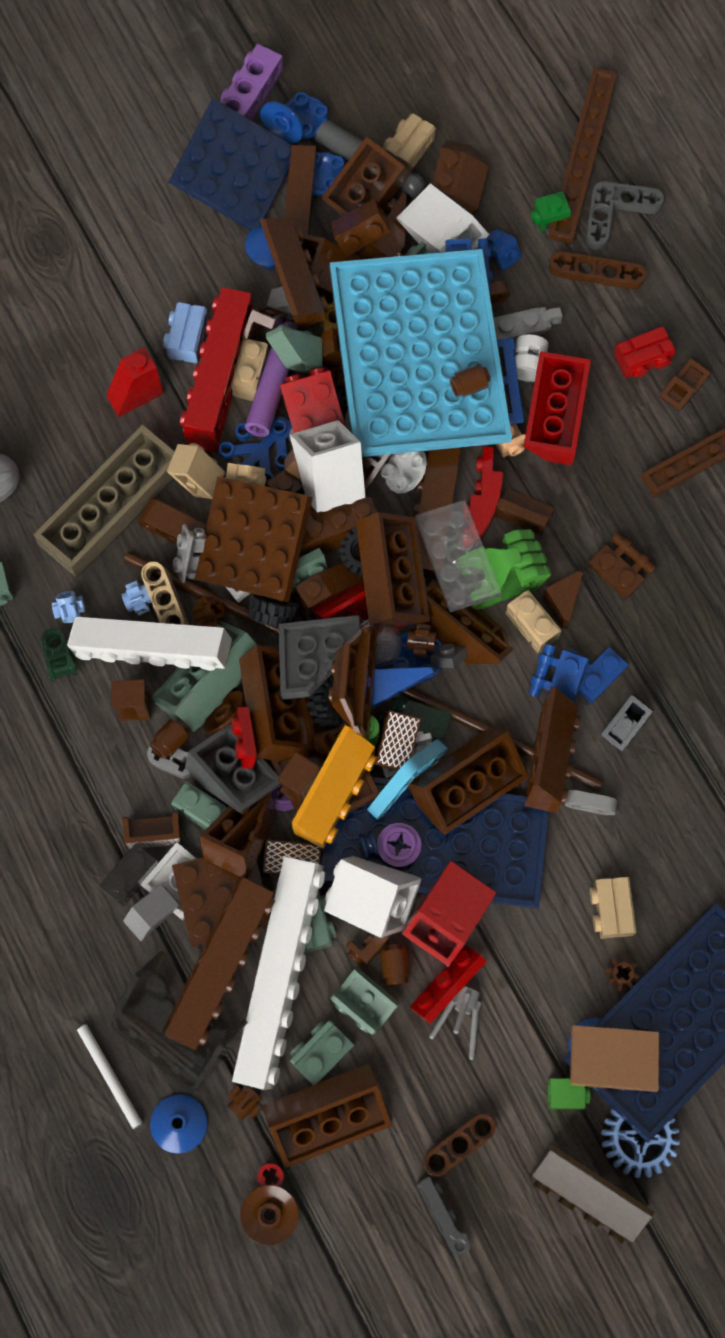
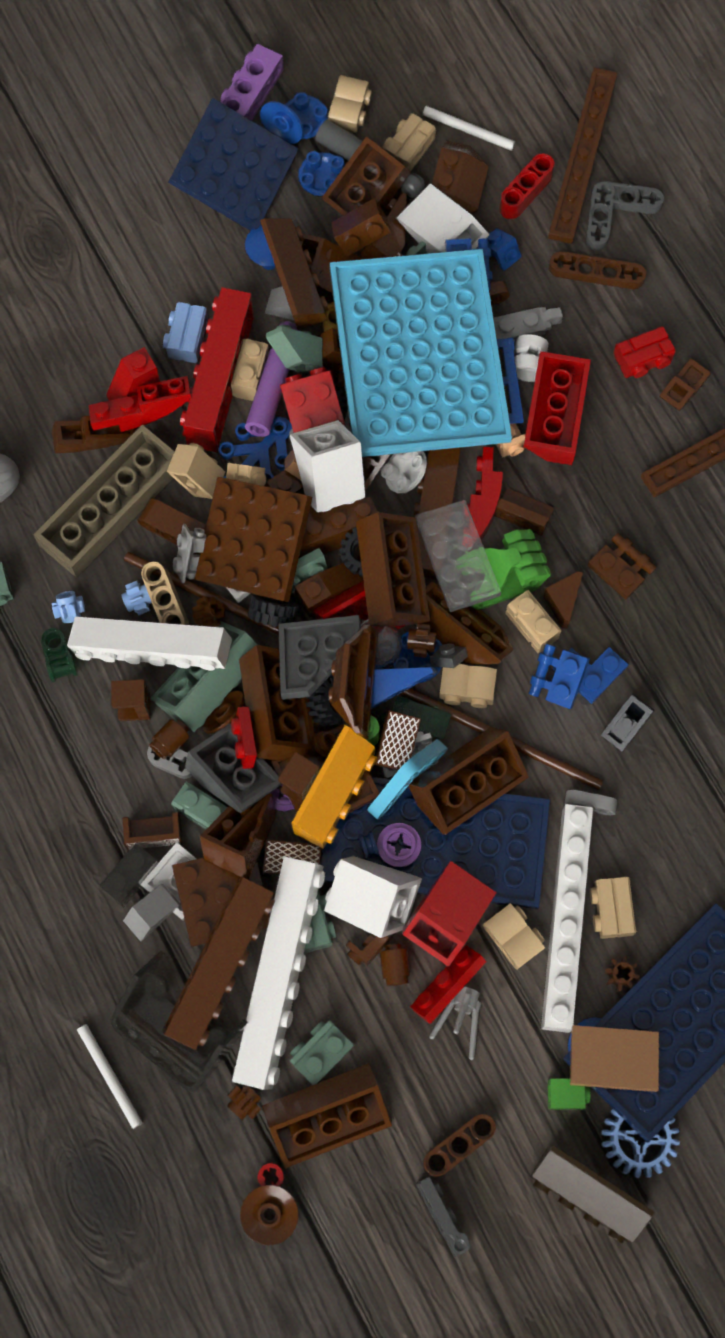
(79, 436): none -> reddish brown slope
(147, 406): none -> red slope
(193, 1126): blue dish -> none
(263, 316): reddish brown panel -> none
(301, 186): reddish brown tile -> none
(349, 103): none -> tan brick
(364, 1001): sand green bracket -> none
(469, 128): none -> white bar
(469, 685): none -> tan brick
(470, 380): reddish brown brick -> none
(514, 935): none -> tan brick
(530, 176): none -> red beam
(549, 210): green bracket -> none
(552, 753): reddish brown slope -> none
(567, 919): none -> white brick

